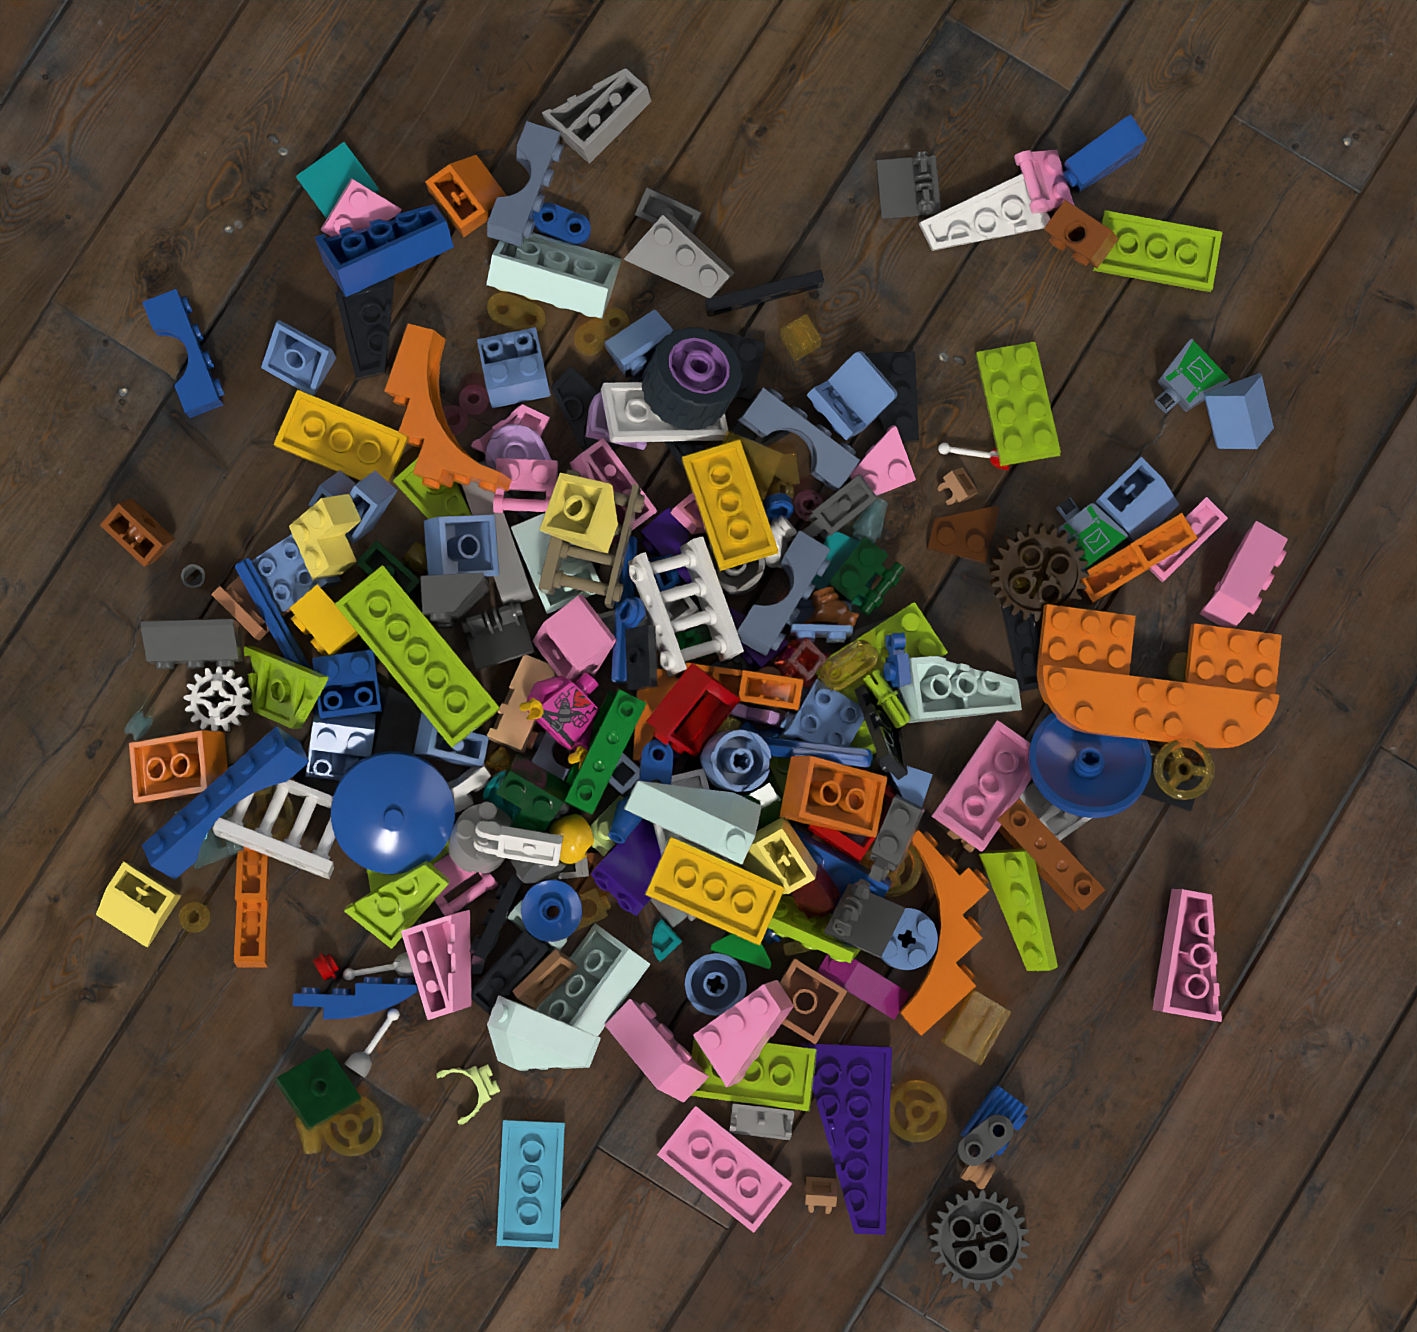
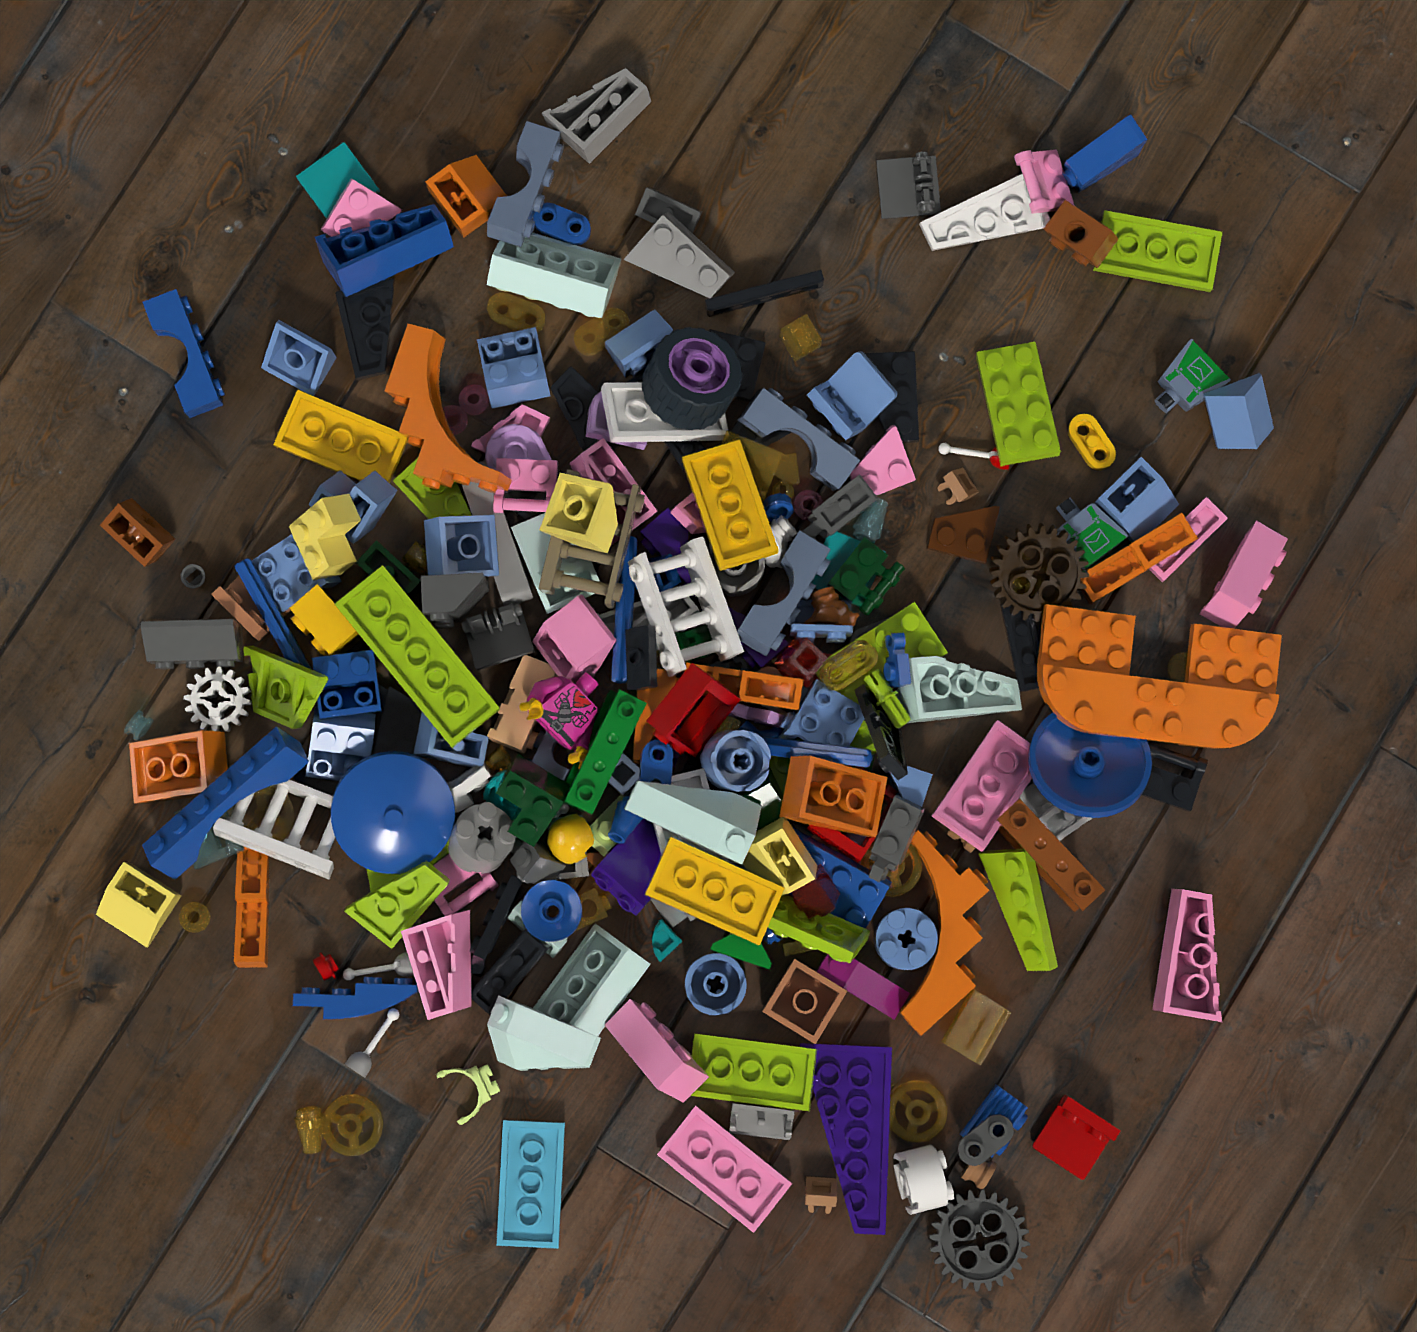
(318, 1089): dark green plate -> none
(518, 843): white hinge -> none
(545, 979): medium nougat plate -> none
(631, 612): blue plate -> none
(743, 1030): bright pink wedge -> none
(864, 919): dark grey hinge -> none
(922, 1179): none -> white brick
(1074, 1137): none -> red bracket
(1094, 441): none -> yellow plate
(1173, 769): clear yellow piece -> none

